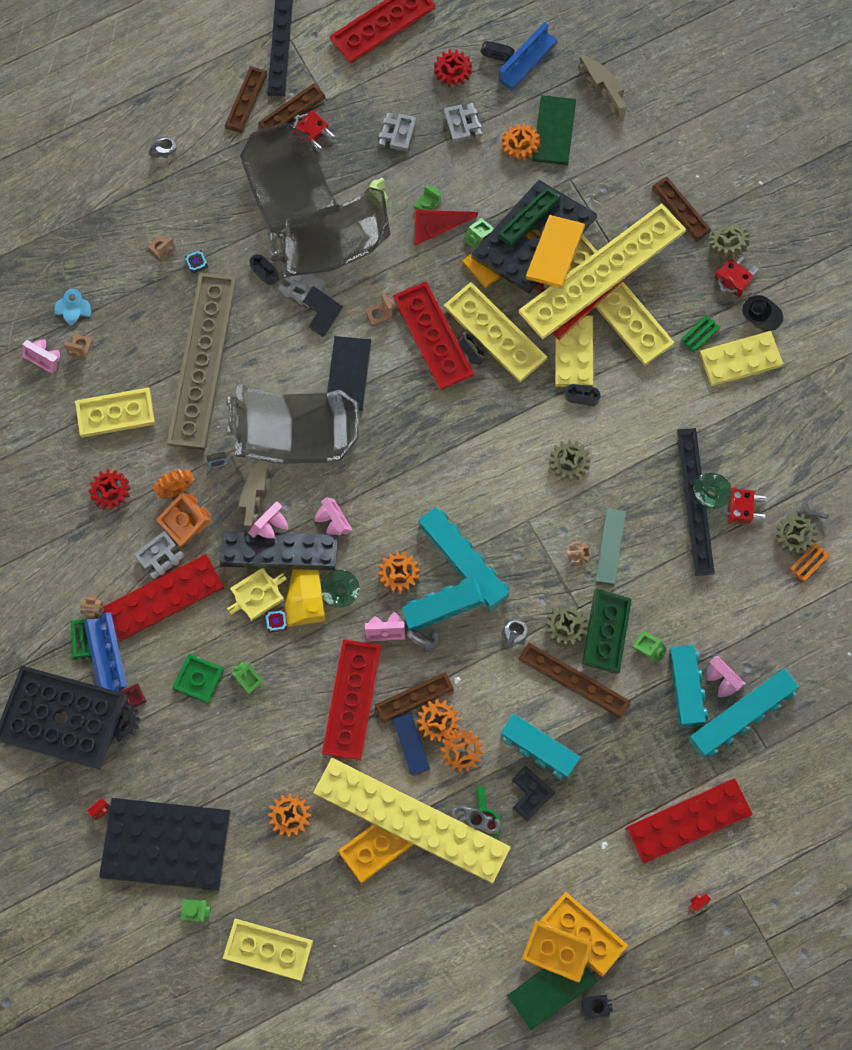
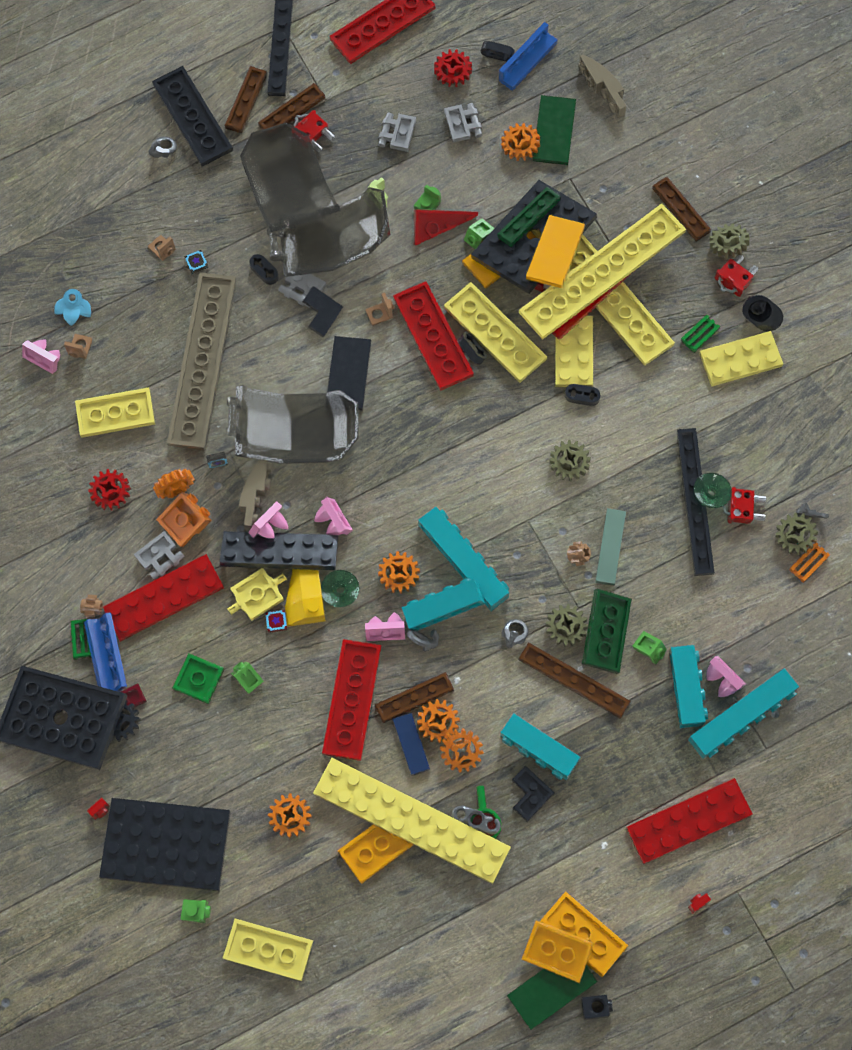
(192, 116): none -> black plate

